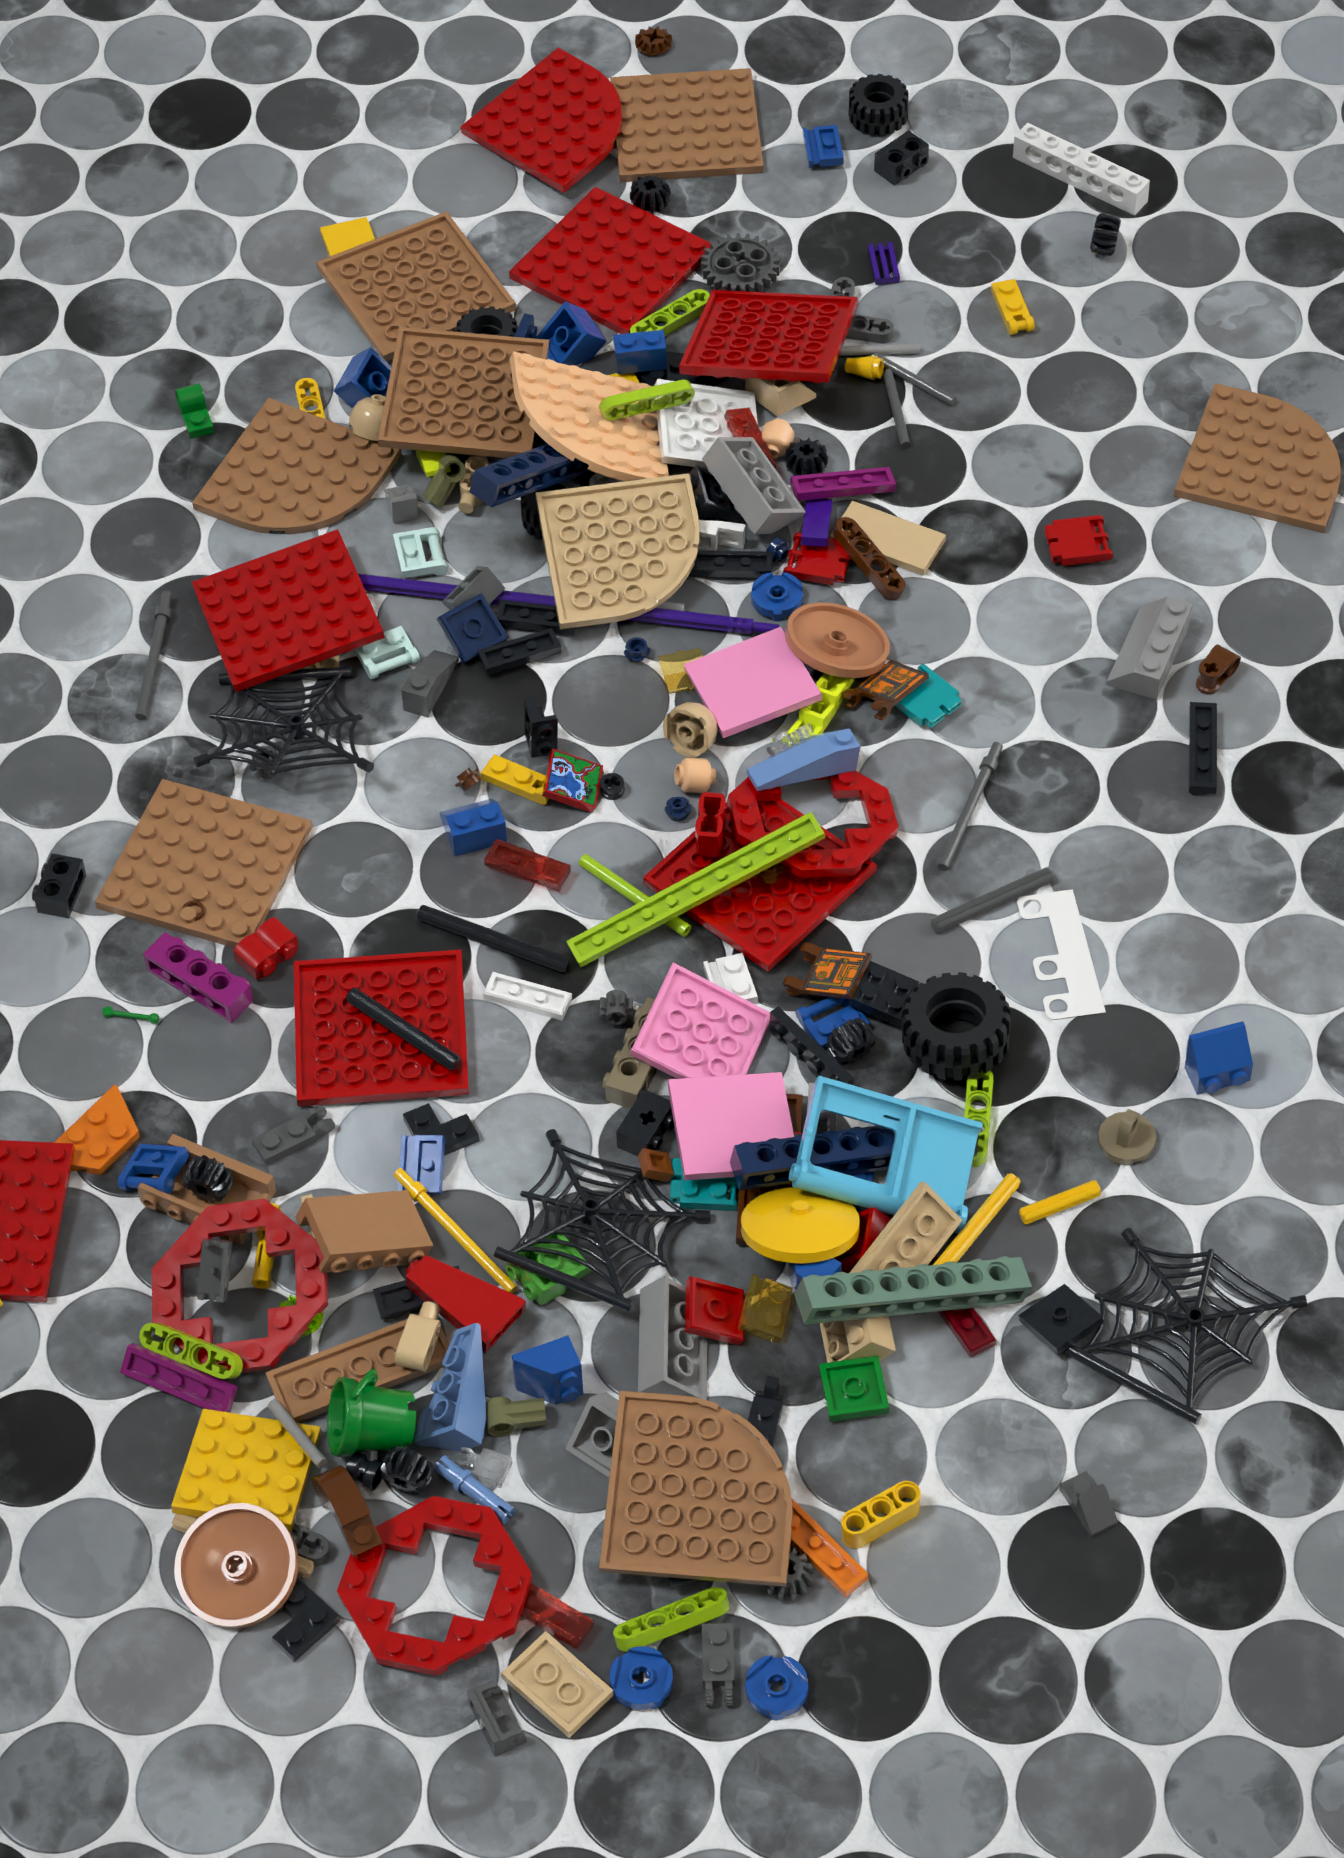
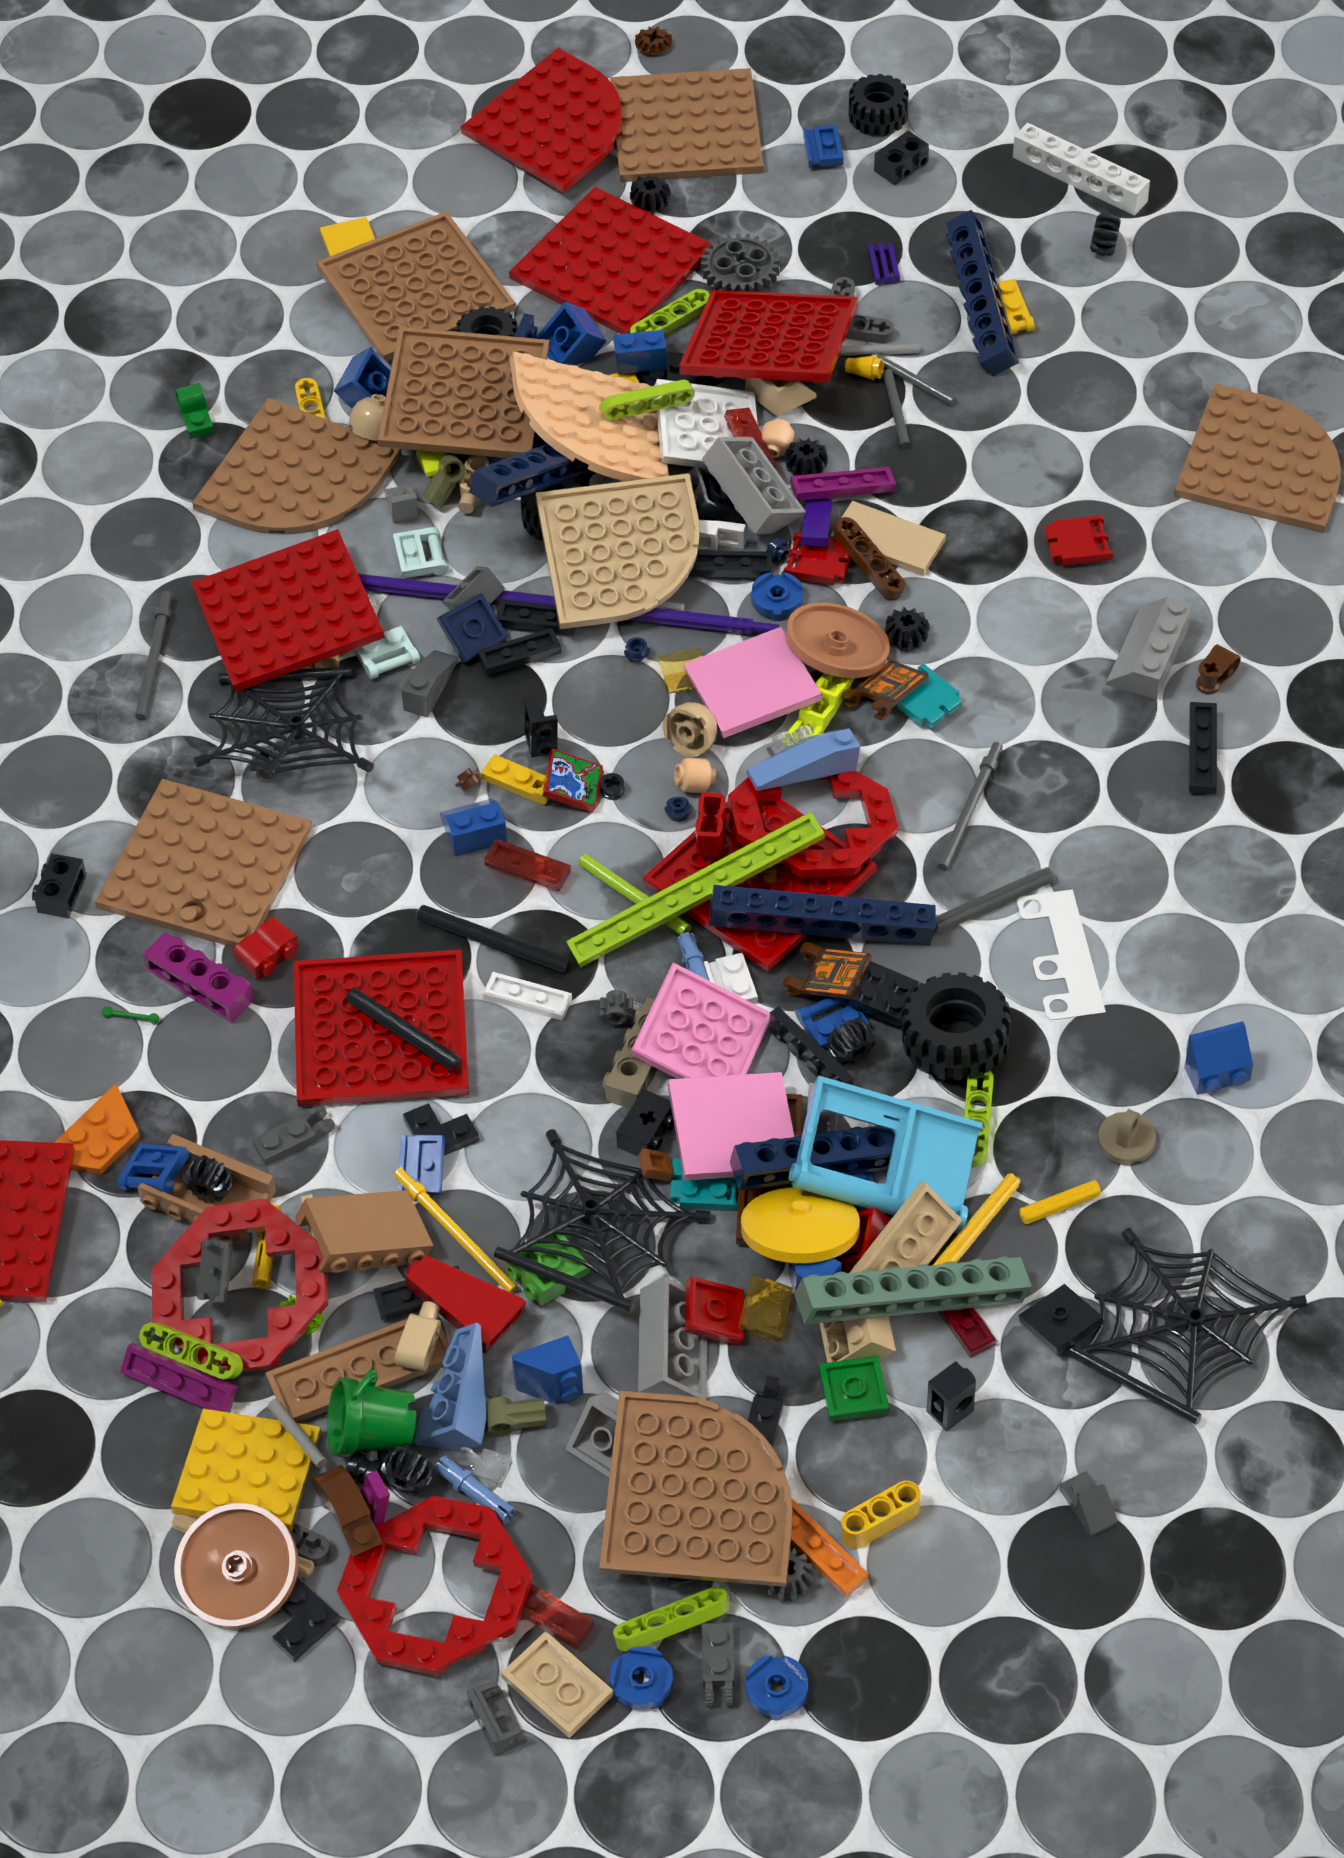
(375, 1496): none -> magenta plate
(692, 957): none -> medium blue pin
(822, 915): none -> dark blue brick
(907, 628): none -> black gear
(951, 1395): none -> black brick
(982, 293): none -> dark blue brick

